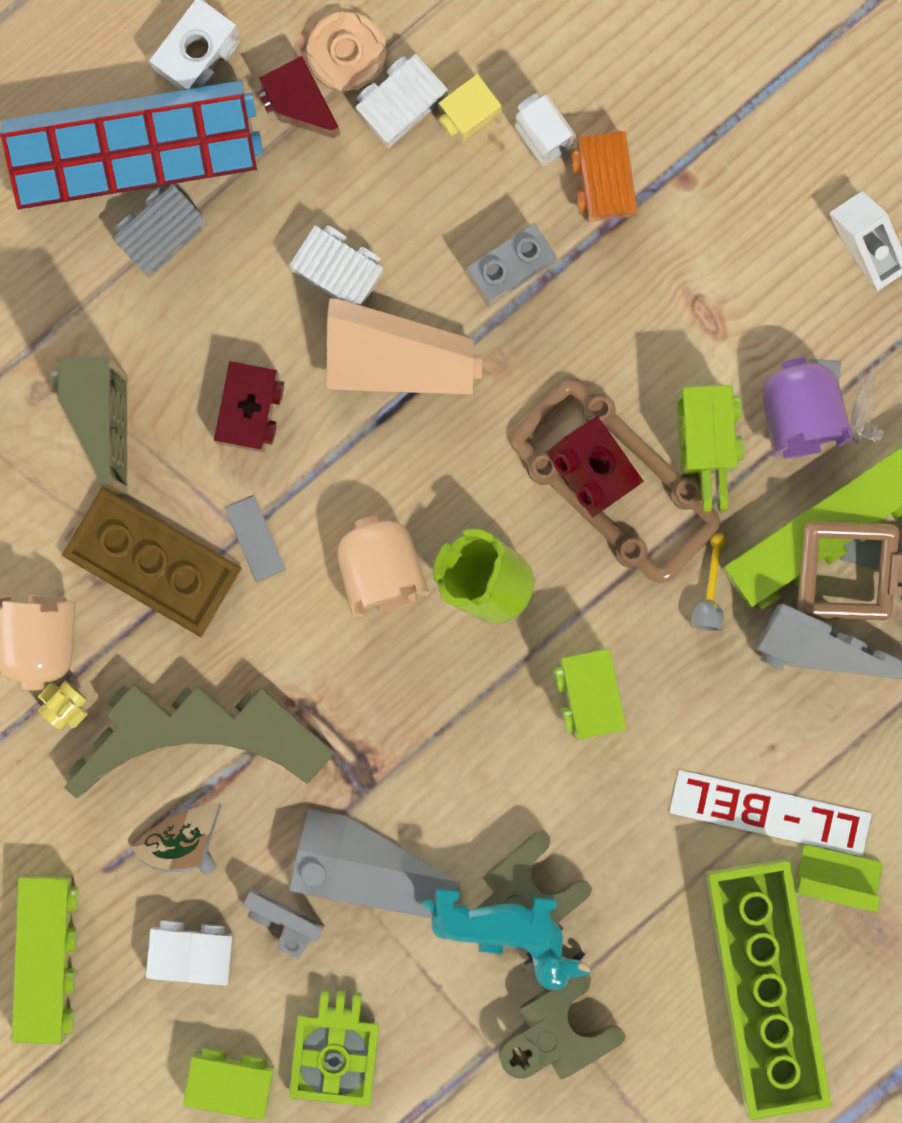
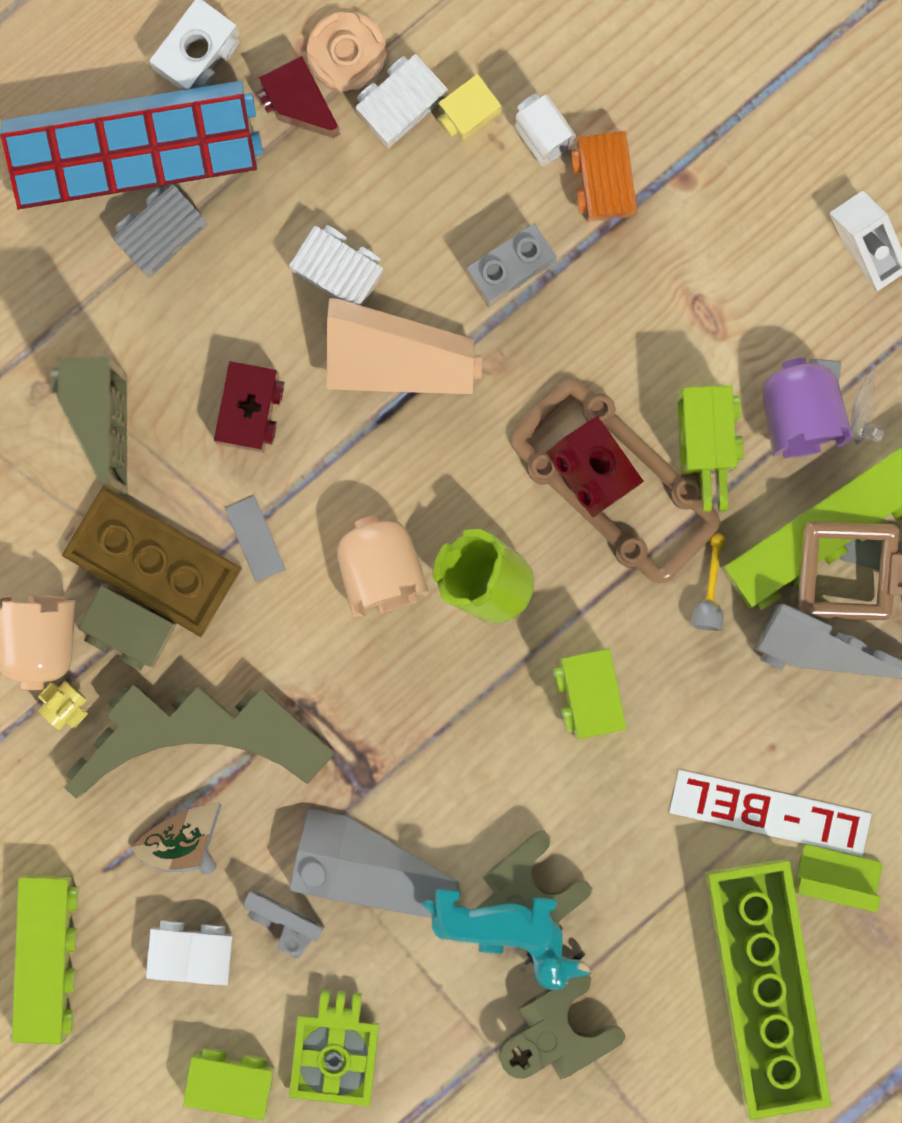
(126, 627): none -> olive brick

